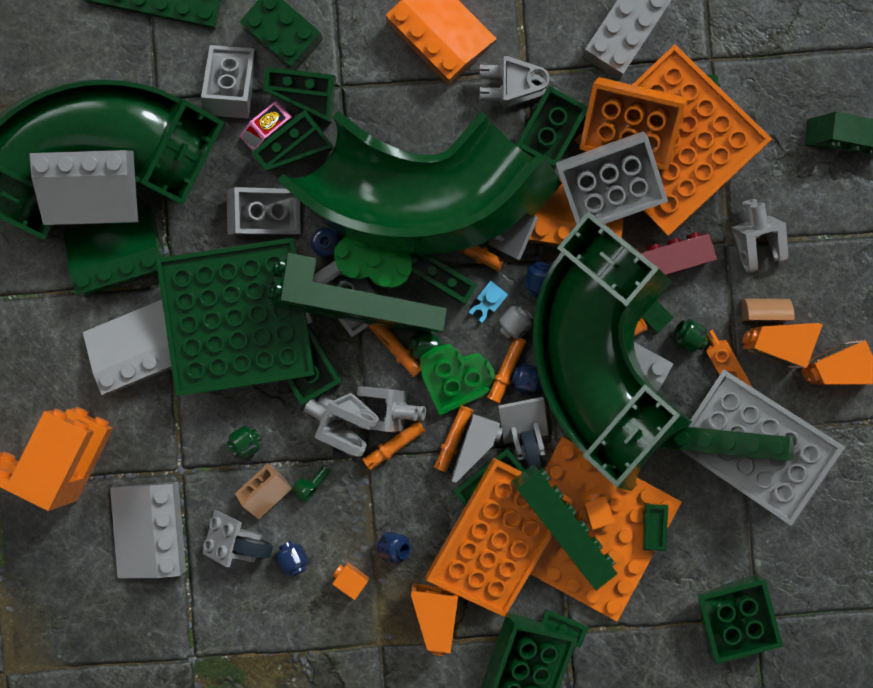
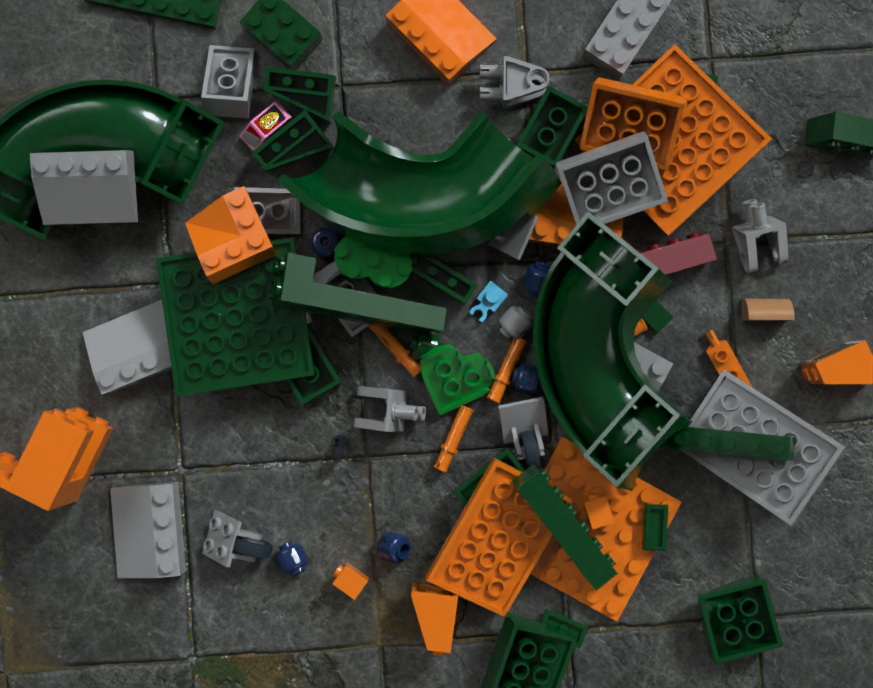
(112, 253): dark green slope -> none
(229, 236): none -> orange slope
(244, 442): dark green head -> none
(263, 491): medium nougat brick -> none
(305, 489): dark green bar -> none
(332, 421): light grey piece -> none
(392, 446): orange pin -> none
(477, 441): light grey slope -> none
(483, 256): orange pin -> none
(690, 335): dark green head -> none
(783, 343): orange slope -> none

